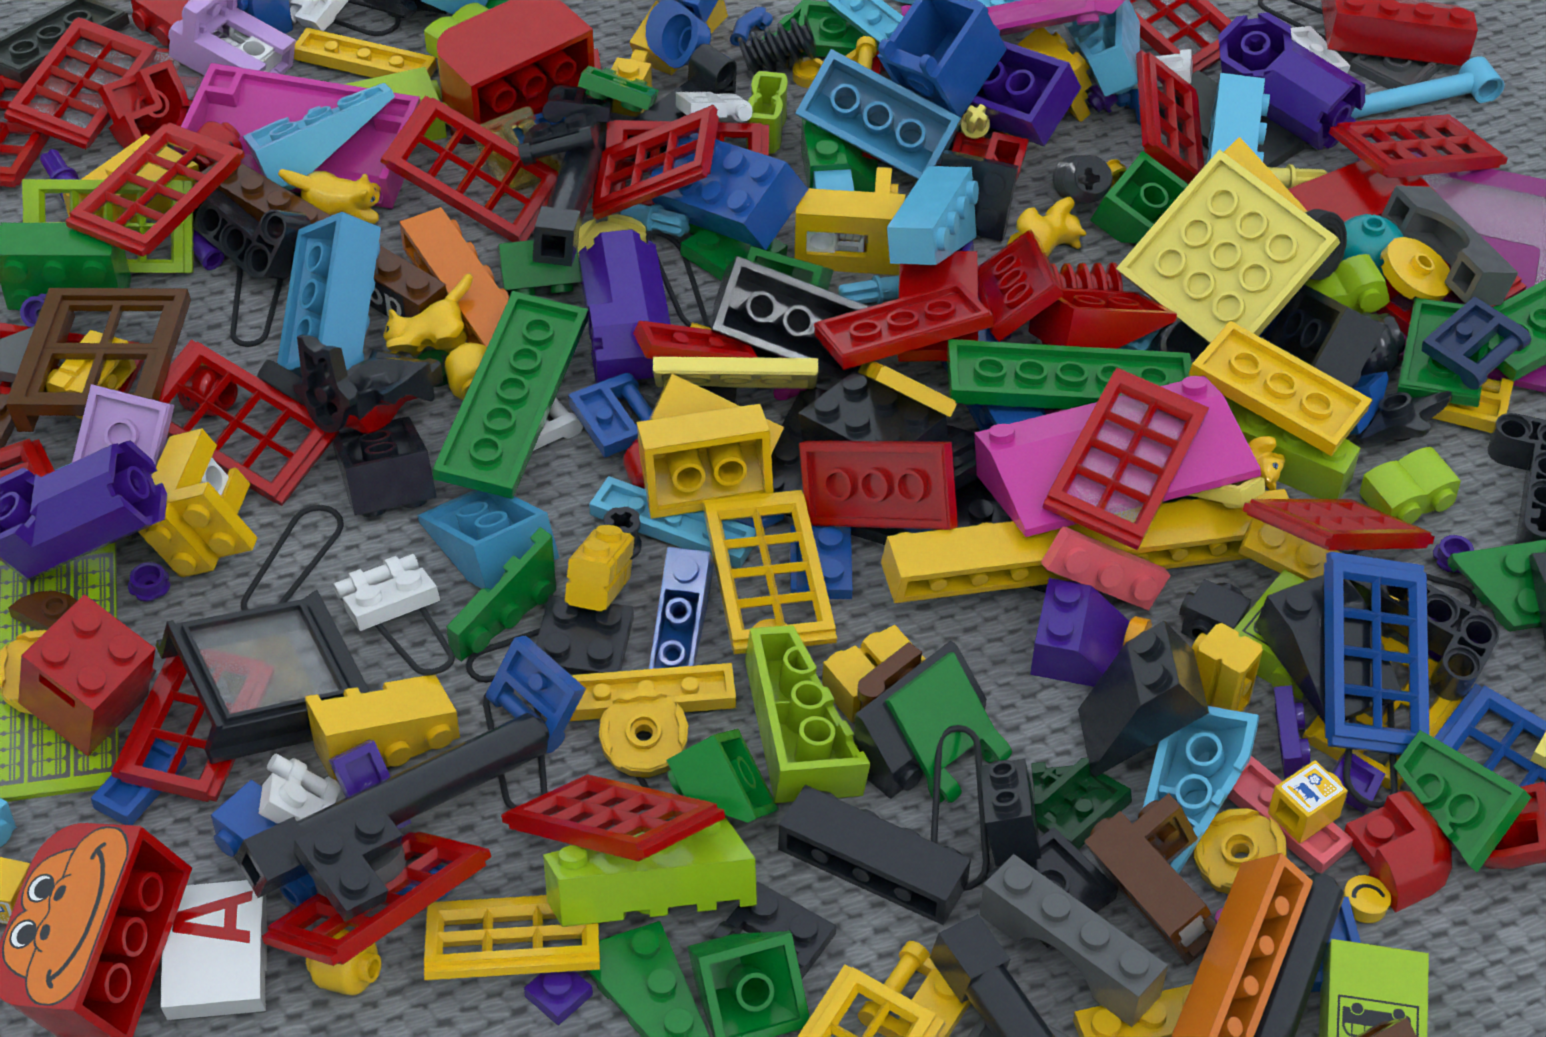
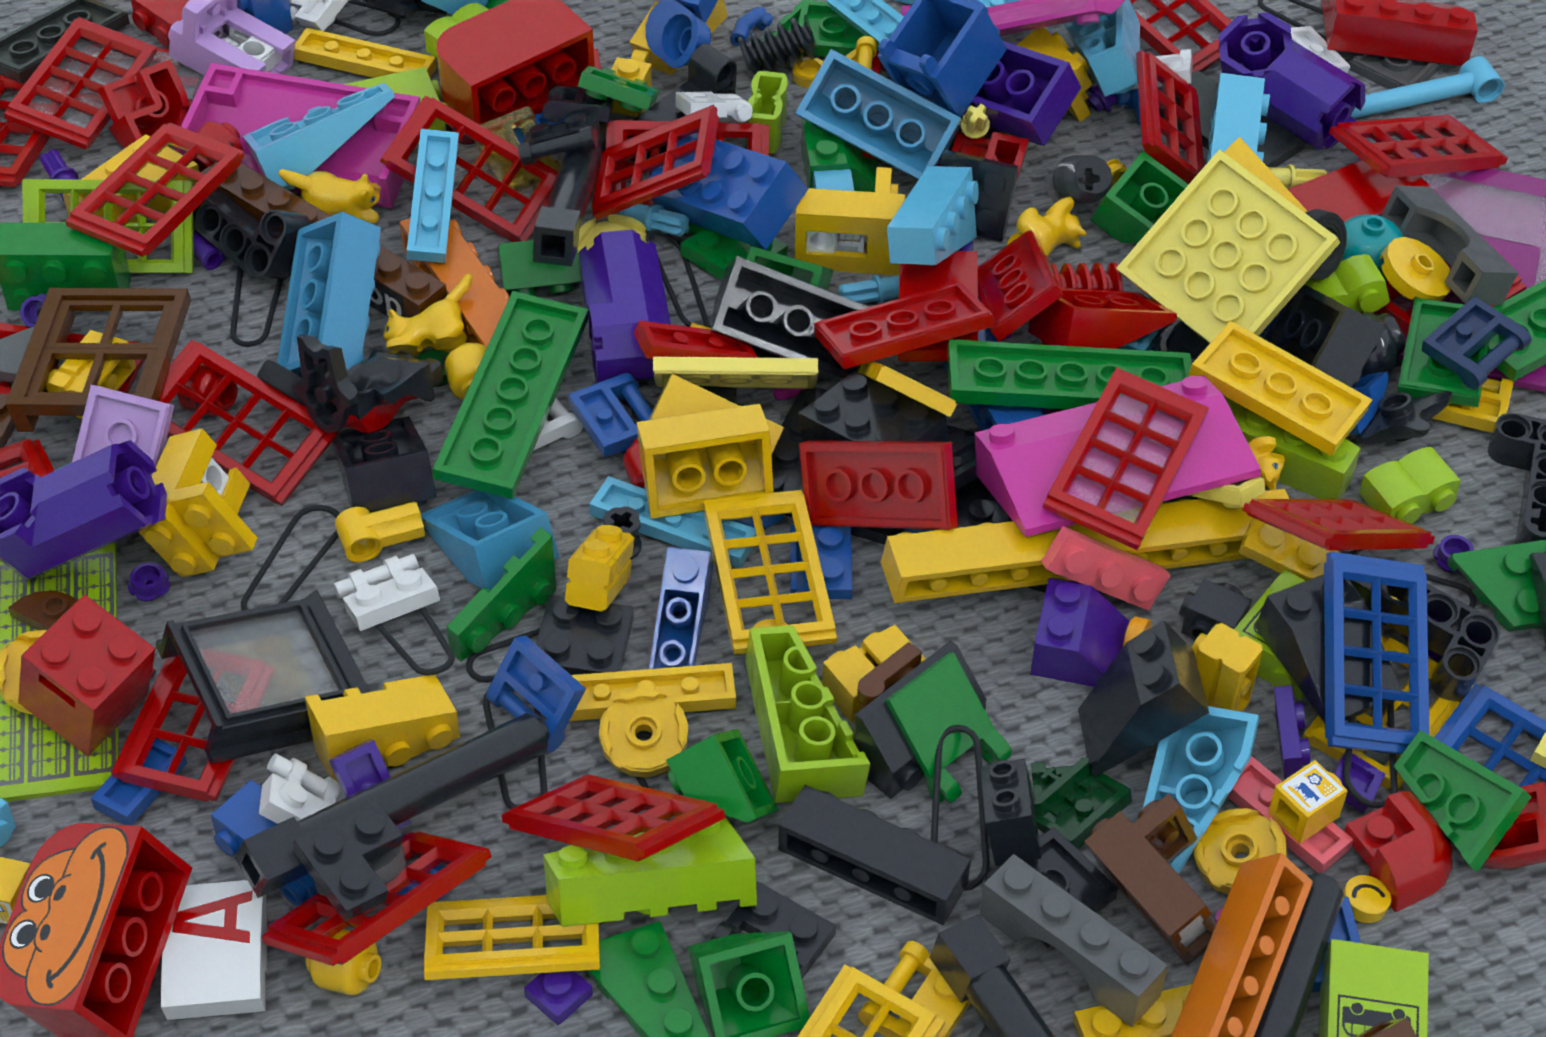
(366, 533): none -> yellow piece
(432, 196): none -> medium azure plate

